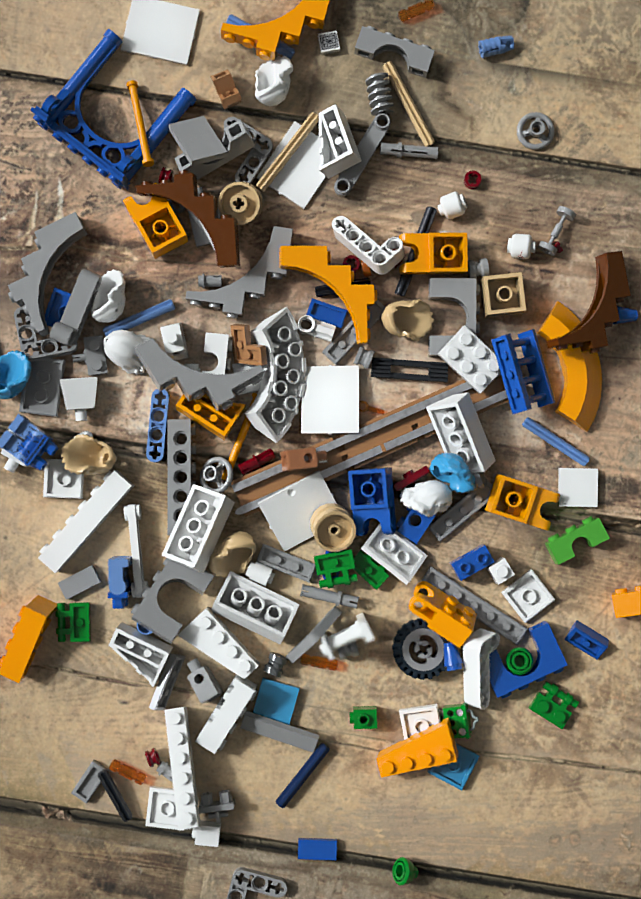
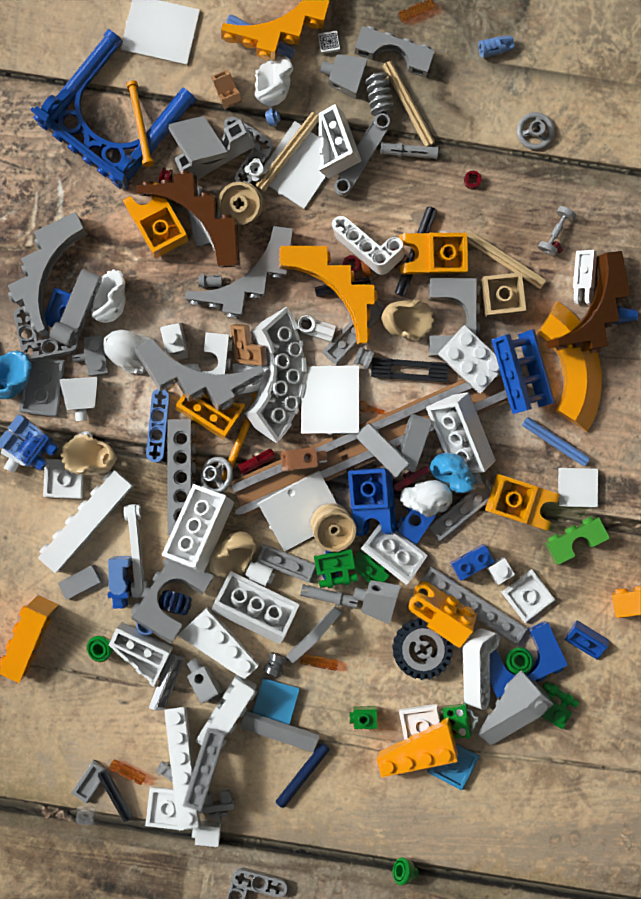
(79, 622): green plate -> none
(80, 819): none -> clear plate
(99, 648): none -> green brick
(140, 317): medium blue axle -> none
(152, 757): dark red bush -> none
(175, 602): none -> dark blue gear
(204, 769): none -> light grey tile
(256, 164): none -> white plate
(272, 117): none -> medium blue plate
(317, 849): blue tile -> none
(327, 313): blue tile -> none
(345, 73): none -> light grey torso
(348, 650): light grey wheel -> none
(358, 630): white fence -> none
(378, 600): none -> light grey torso
(383, 450): none -> light grey tile
(414, 440): none -> light grey beam
(452, 205): white head -> none
(452, 658): blue cone -> none
(478, 268): light grey wheel -> none
(504, 259): none -> tan axle
(518, 706): none -> light grey wedge
(521, 246): white head -> none
(584, 275): none -> white hinge

